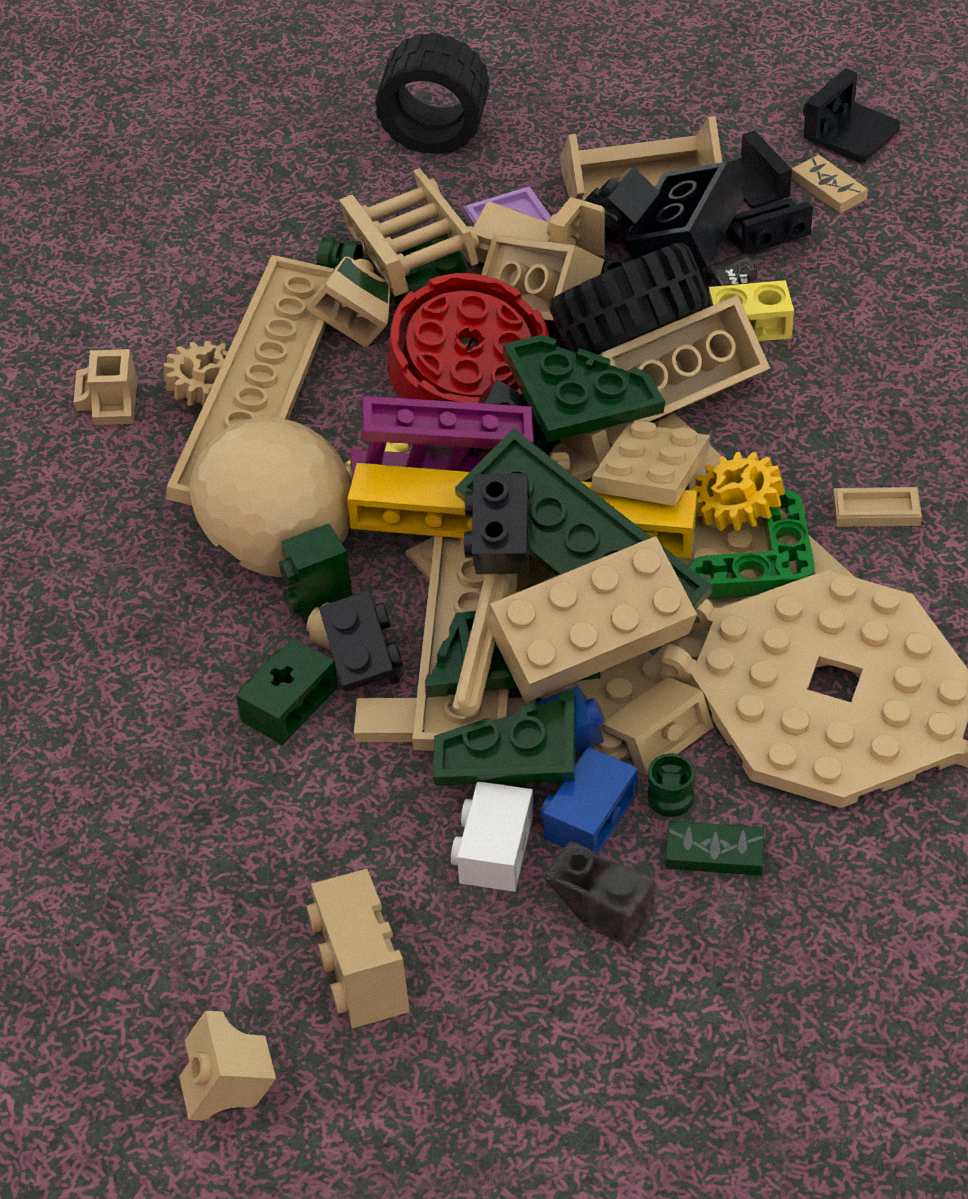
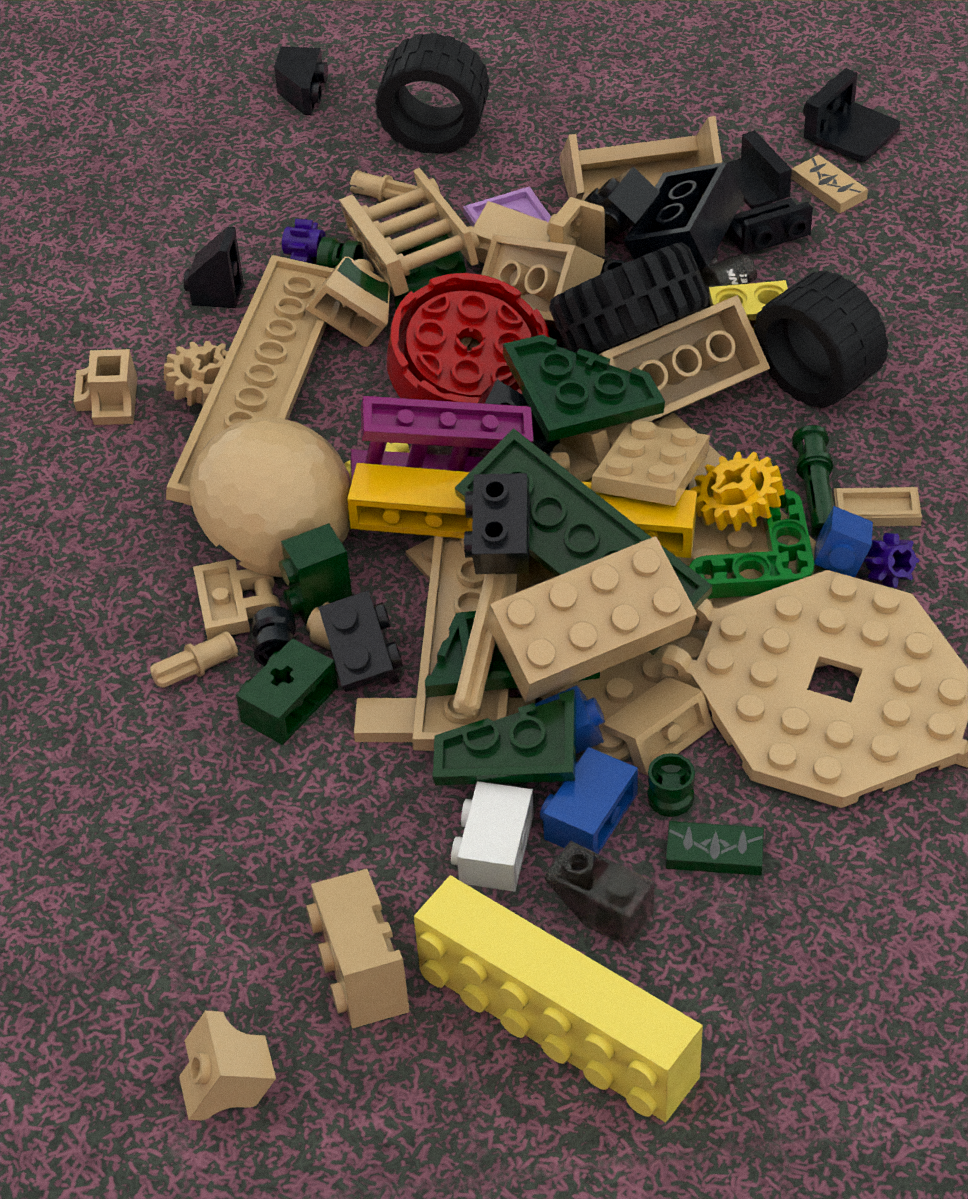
(194, 660): none -> tan axle
(216, 273): none -> black slope
(222, 597): none -> tan plate
(272, 631): none -> black wheel
(300, 76): none -> black slope
(302, 240): none -> dark purple gear
(378, 187): none -> tan axle
(558, 999): none -> light yellow brick
(815, 467): none -> dark green pin
(821, 338): none -> black tyre
(843, 542): none -> blue brick
(891, 560): none -> dark purple gear

